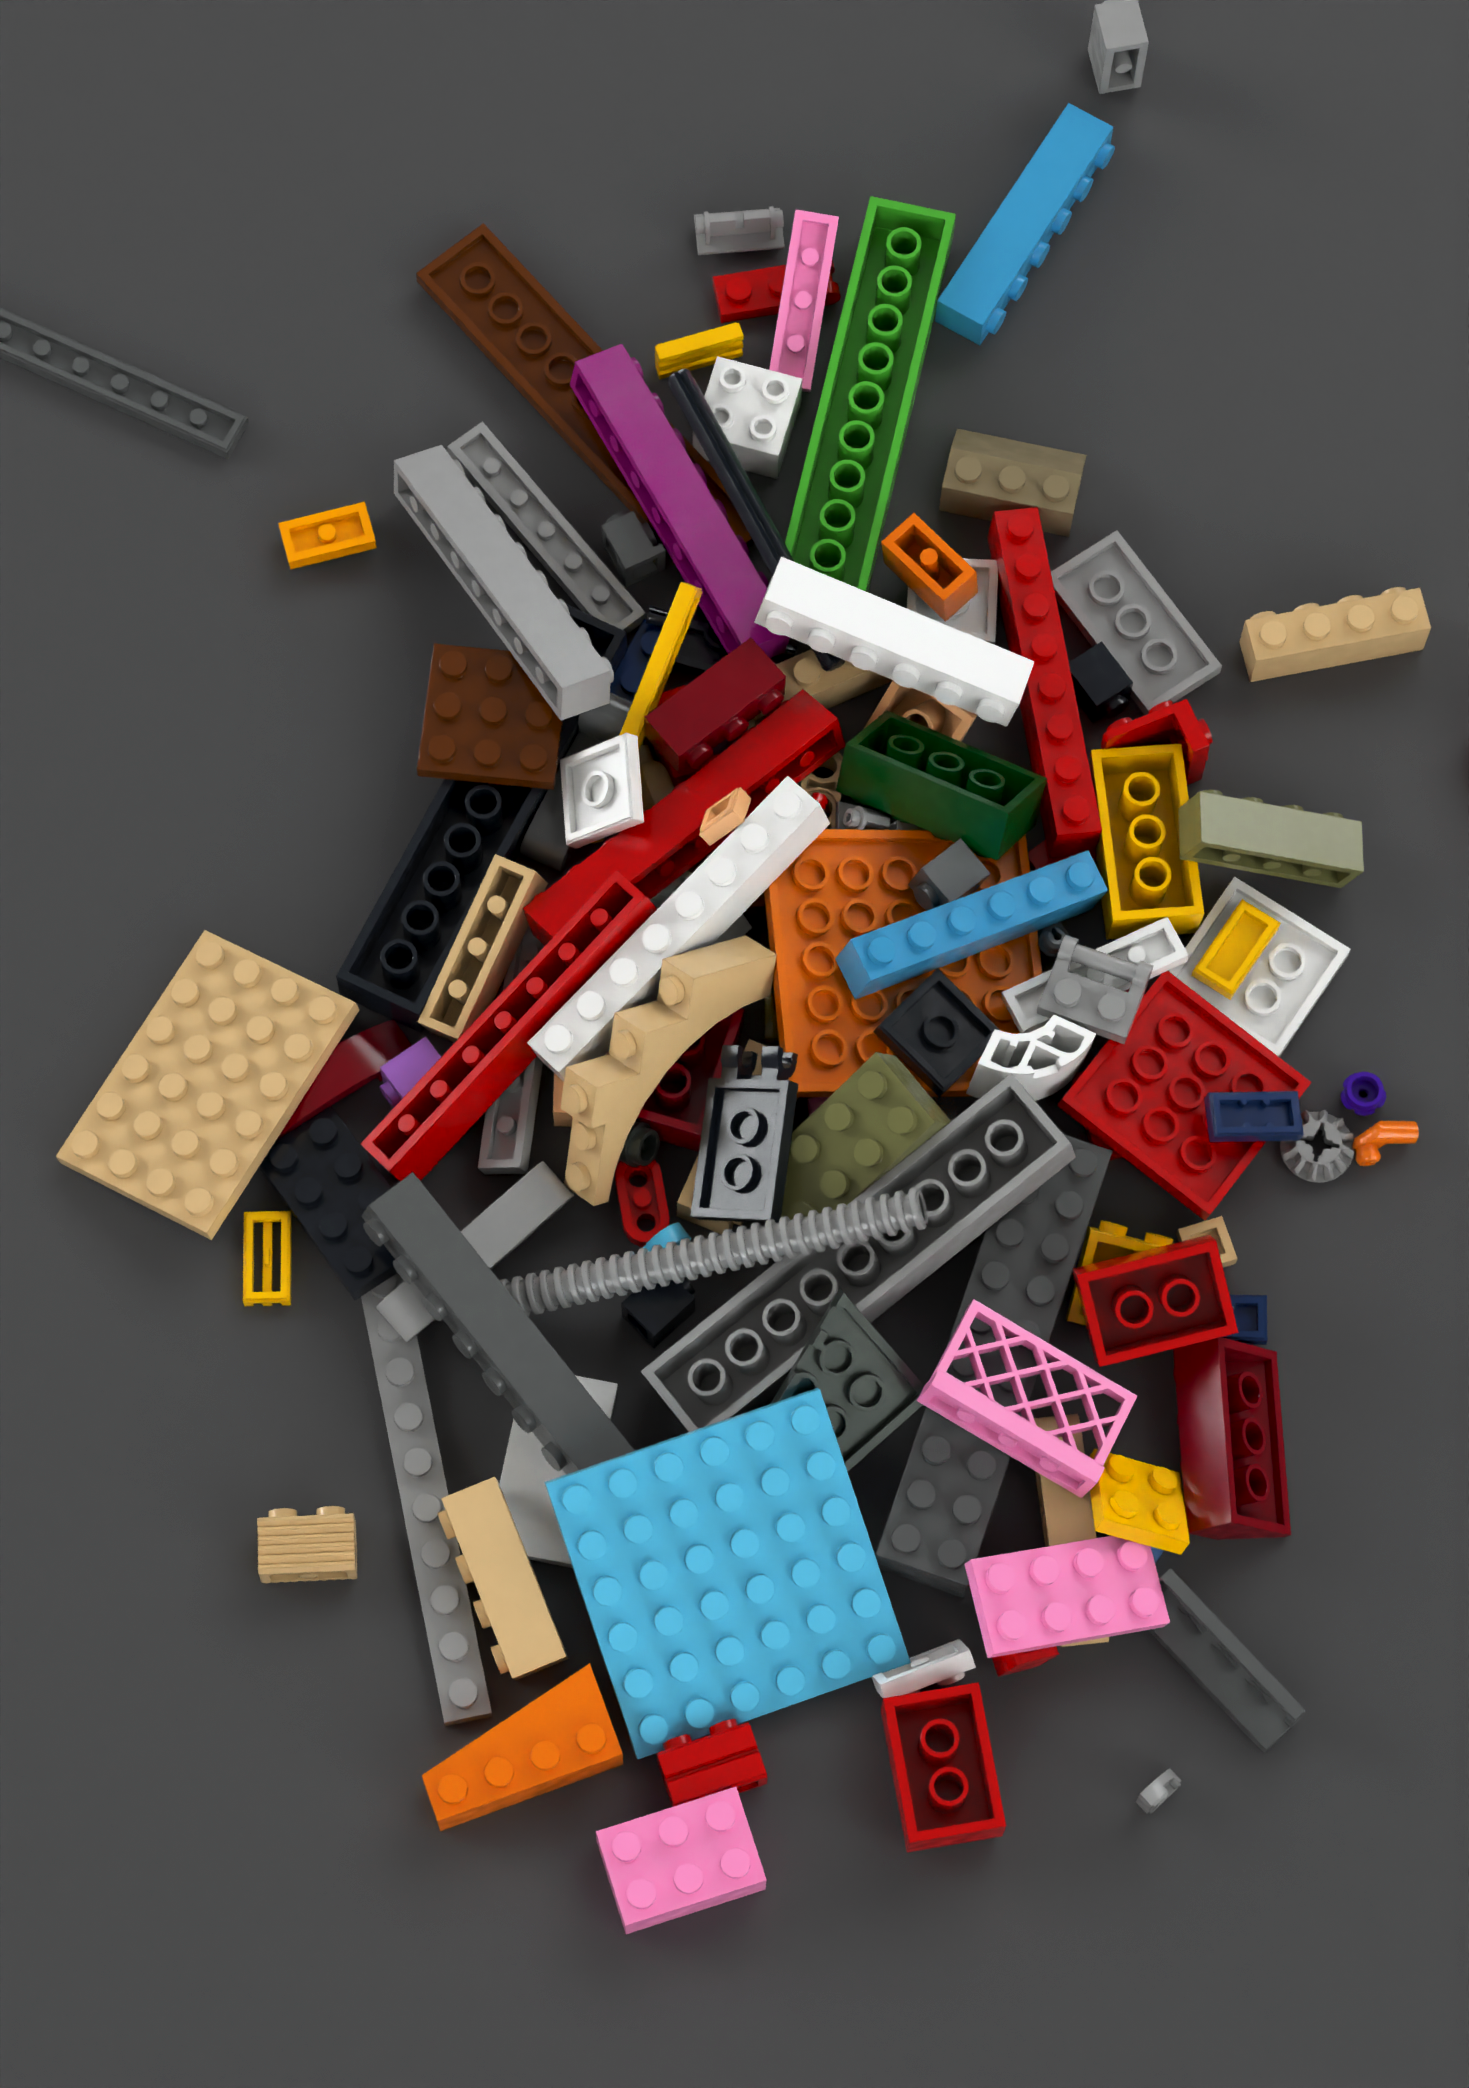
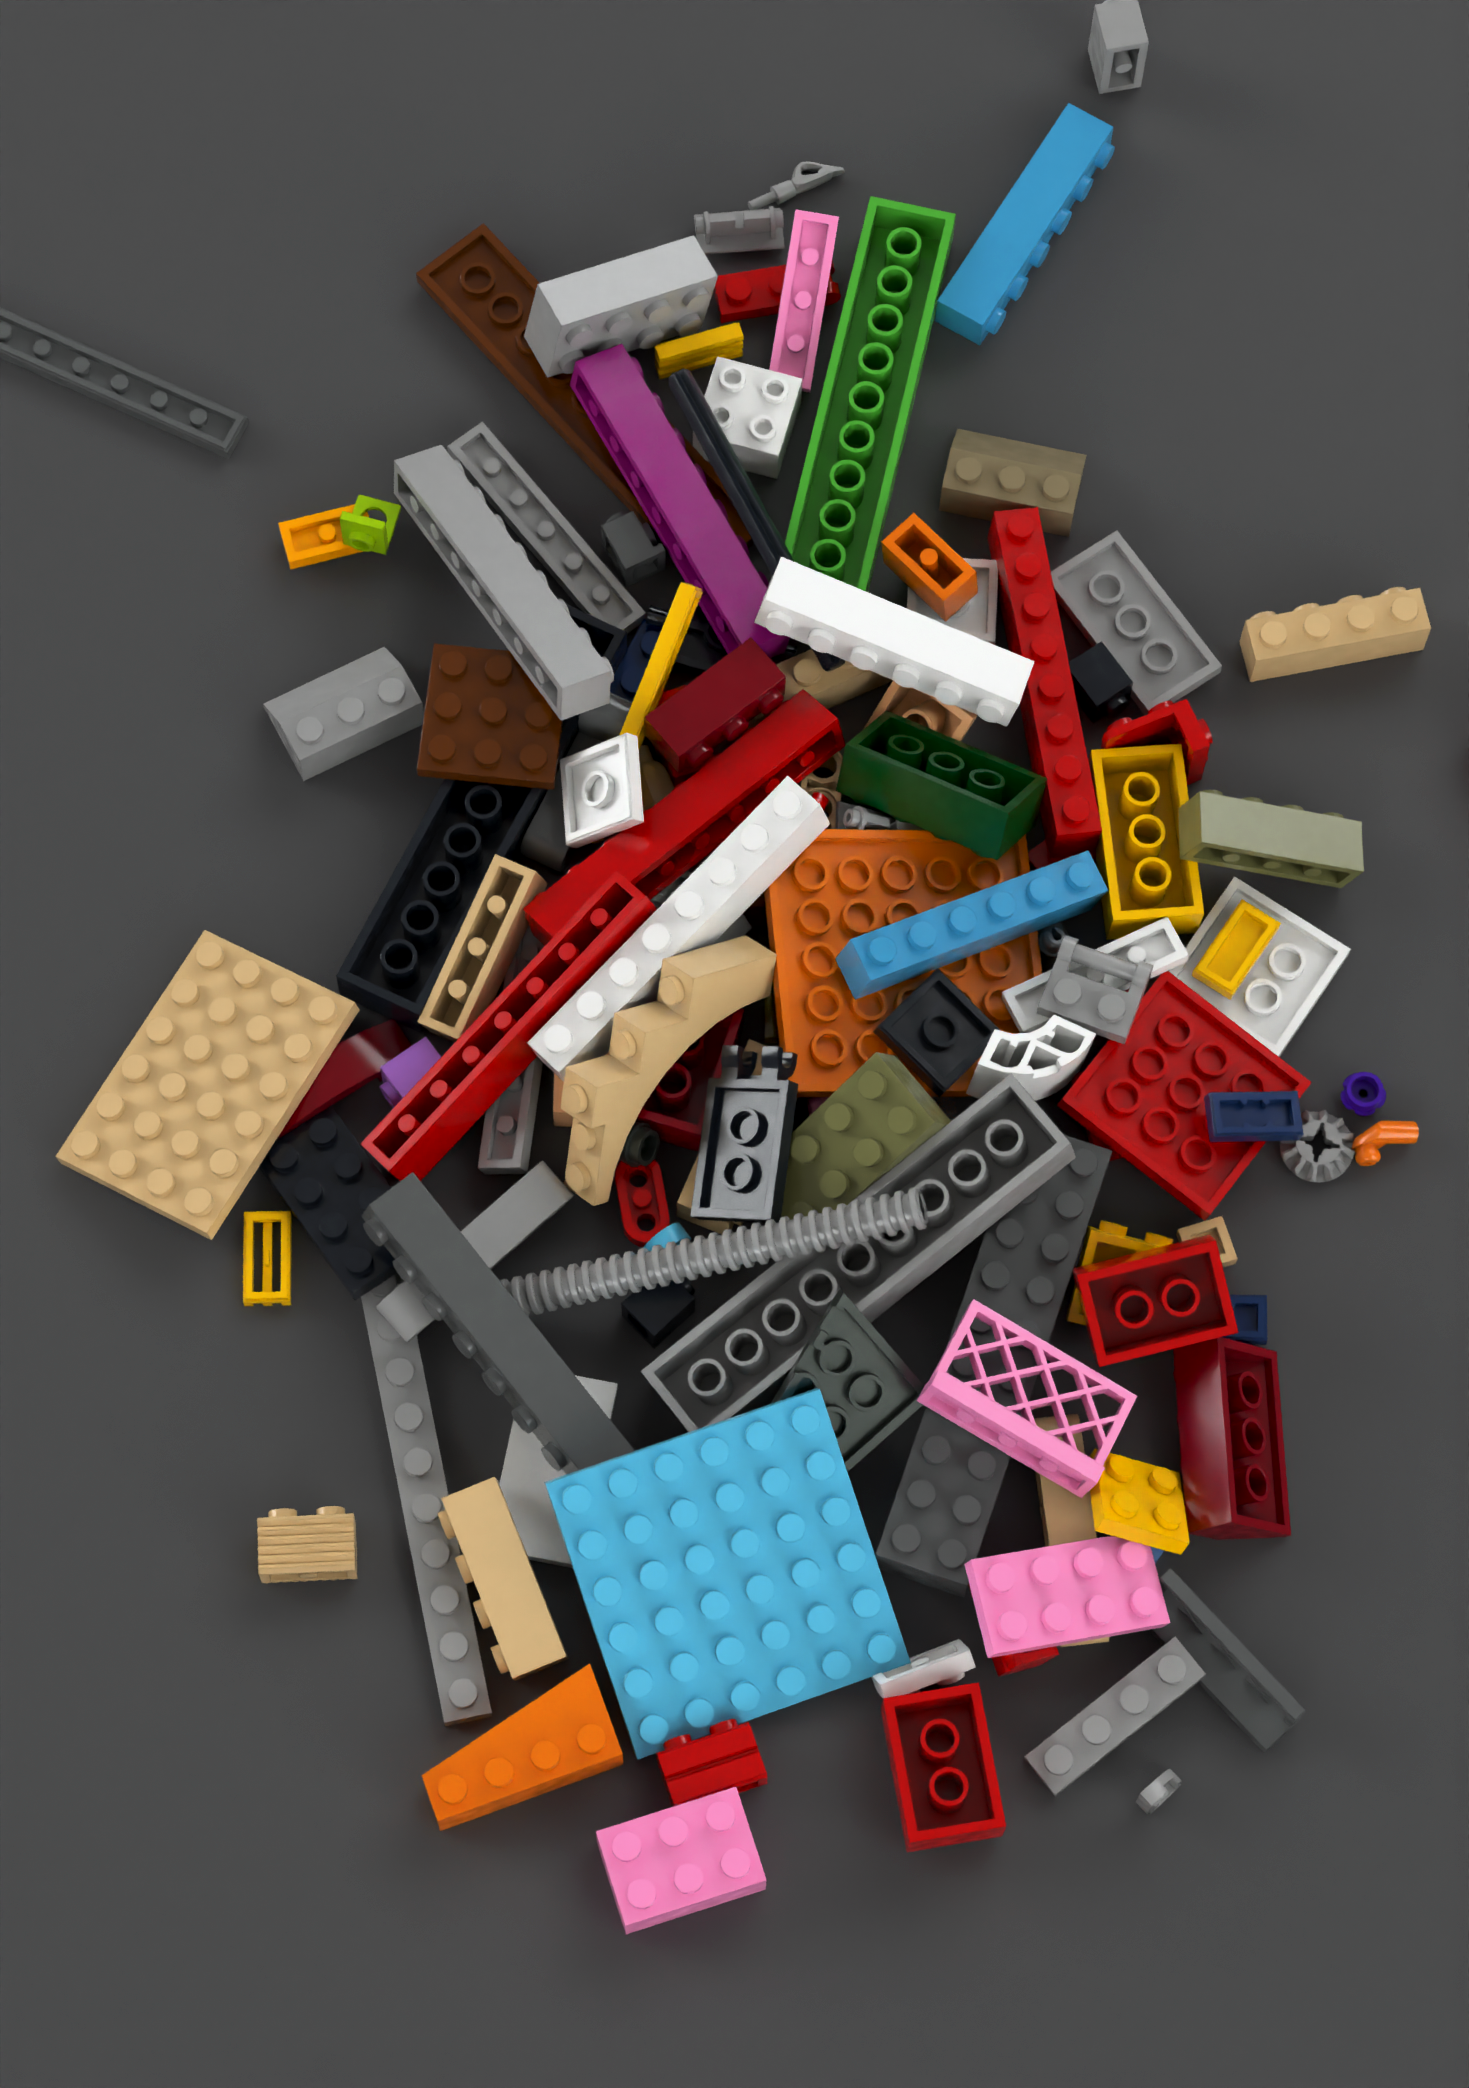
(346, 712): none -> light grey slope
(369, 533): none -> lime bracket
(621, 302): none -> light grey brick
(724, 816): light nougat tile -> none
(798, 183): none -> light grey hand
(948, 877): dark grey brick -> none
(1115, 1716): none -> light grey plate

